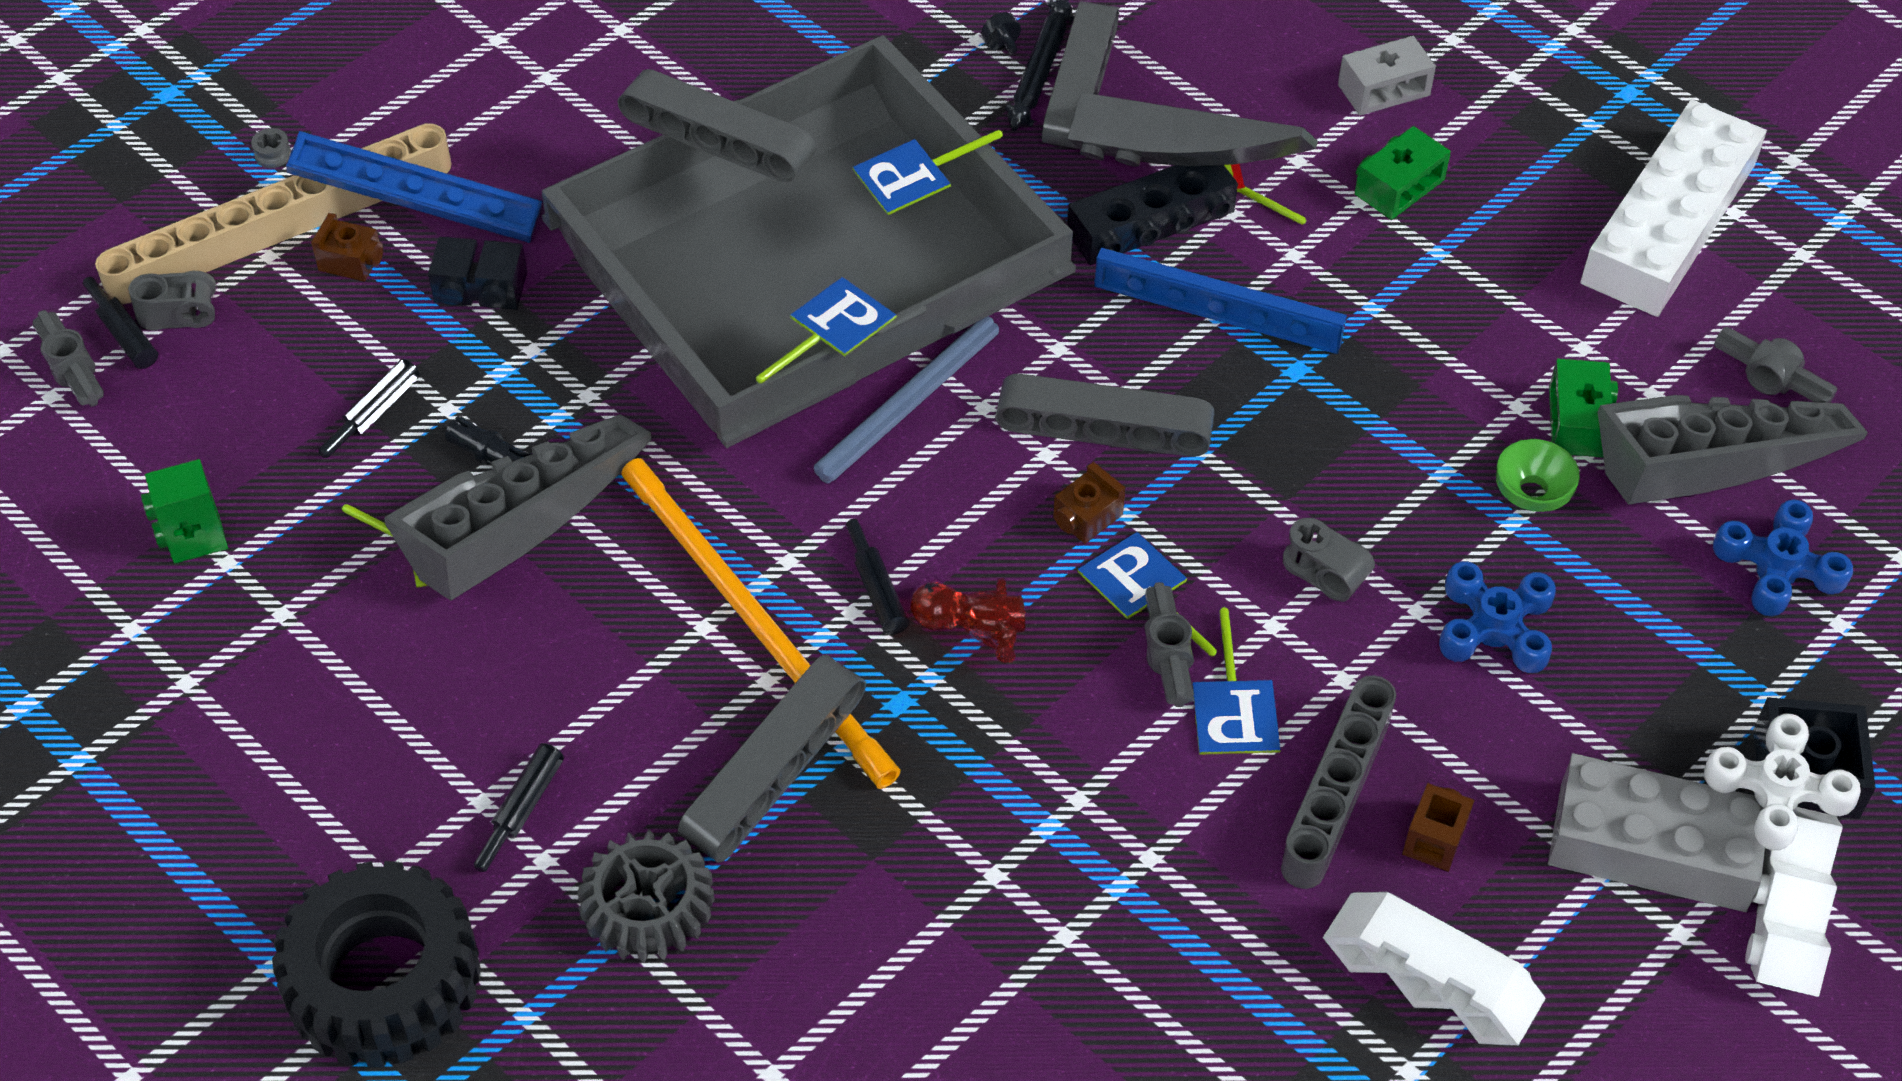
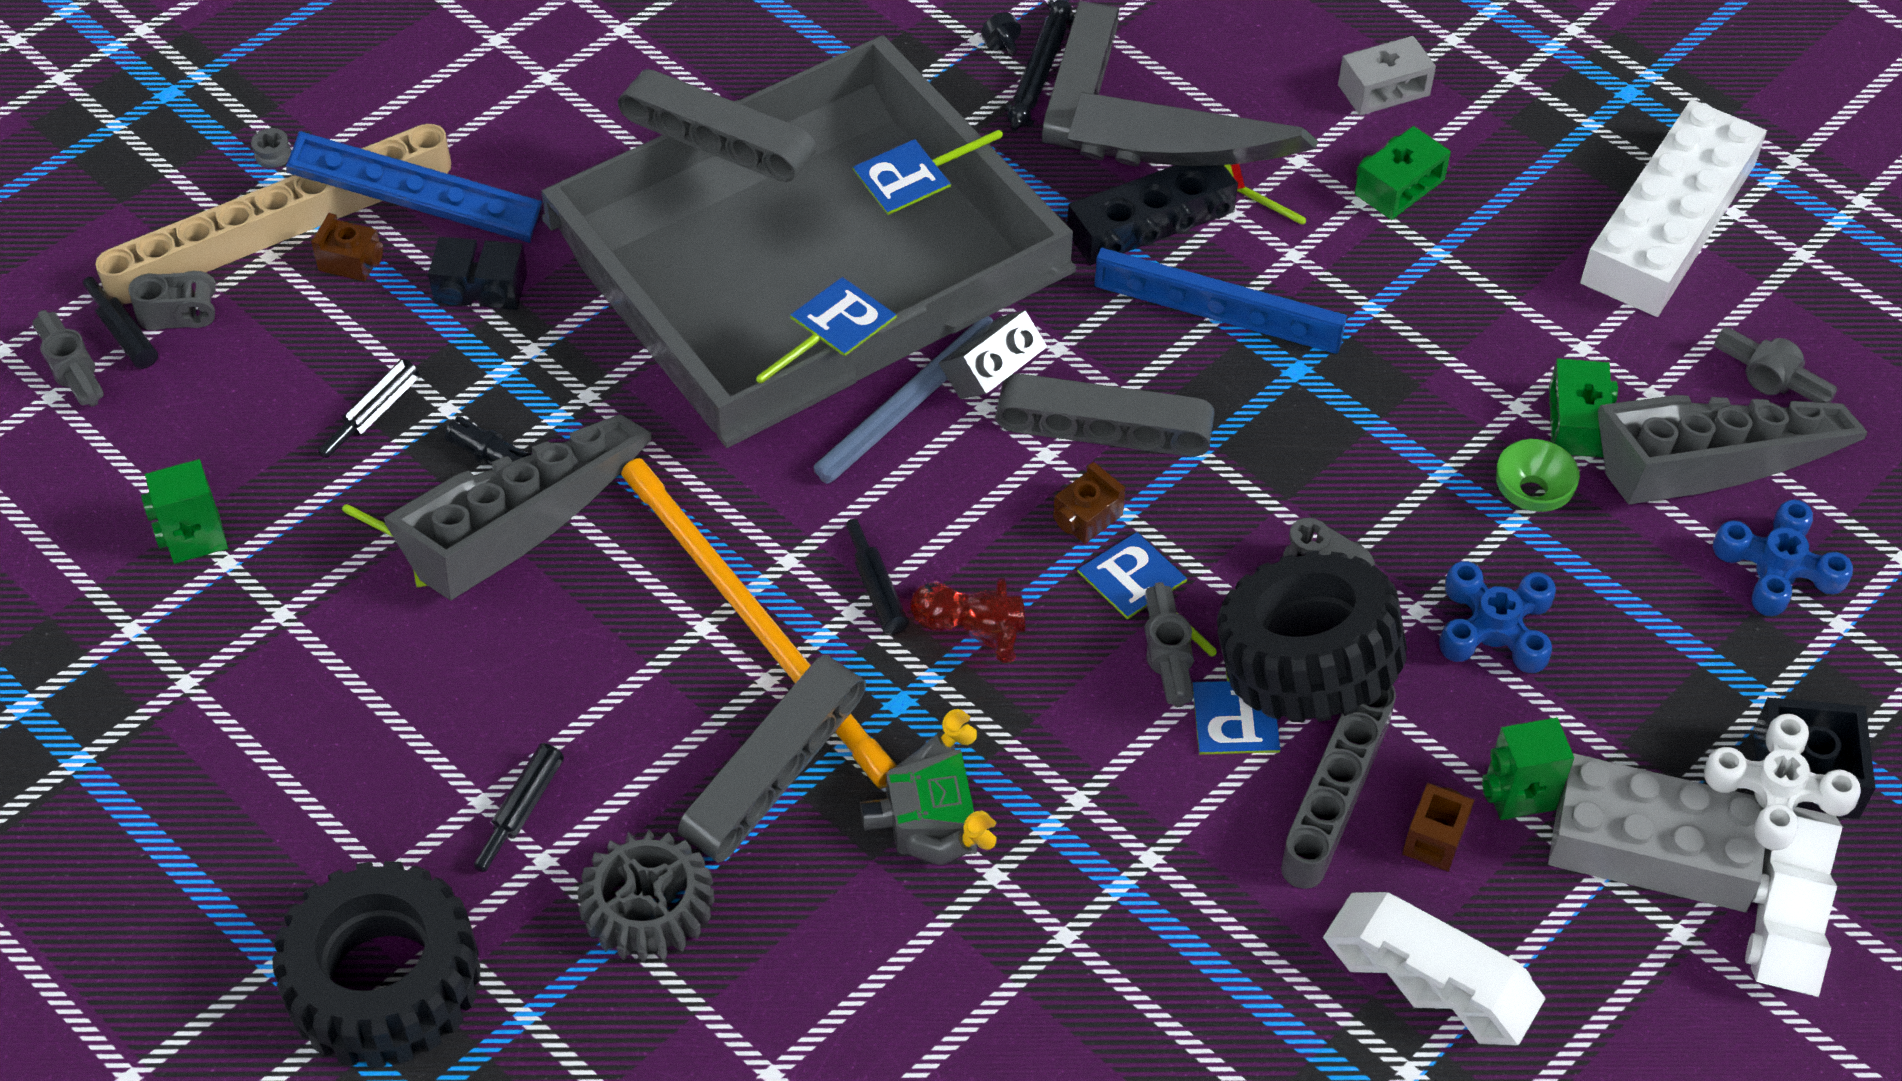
(932, 800): none -> torso
(992, 354): none -> brick
(1312, 636): none -> black tyre
(1528, 768): none -> green brick

